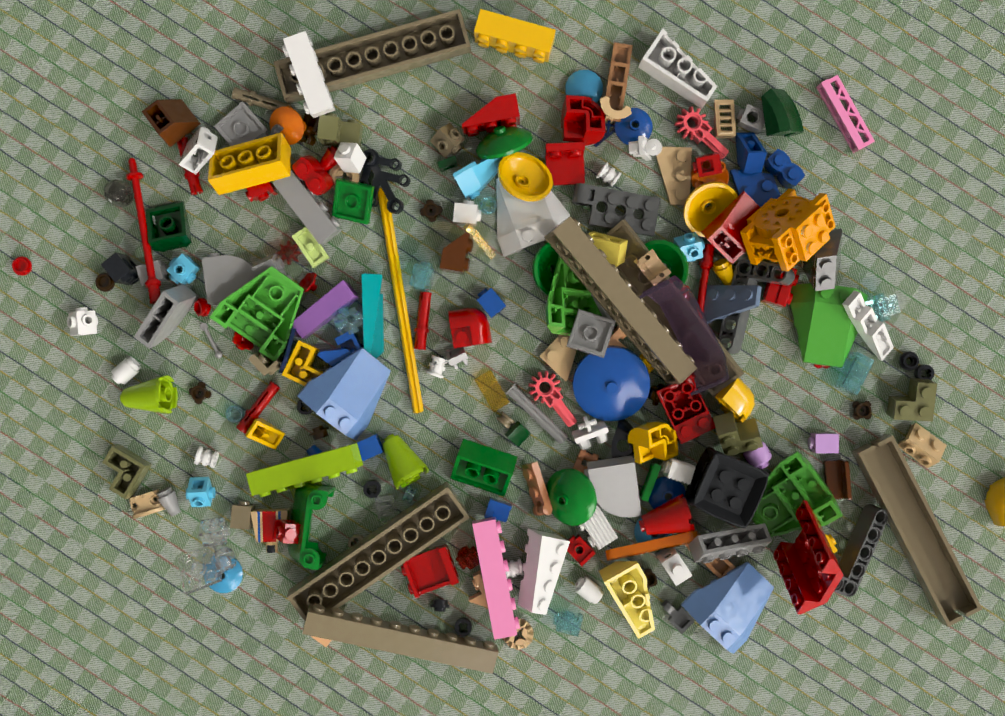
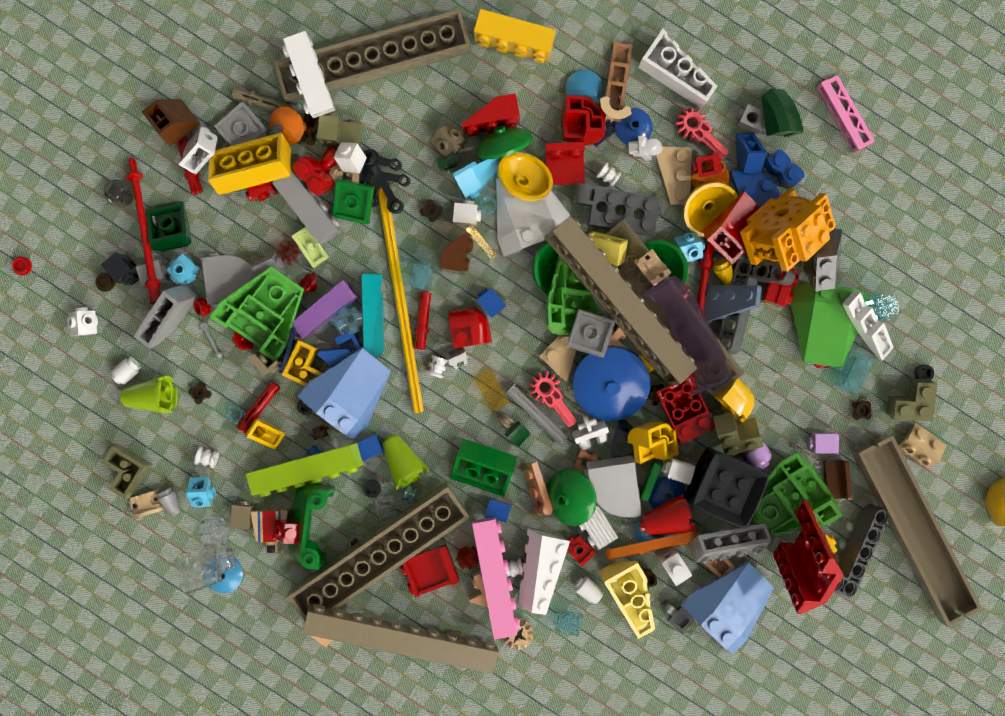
(440, 605): black plate -> none
(469, 626): black bush -> none
(722, 134): tan slope -> none
(914, 361): black plate -> none

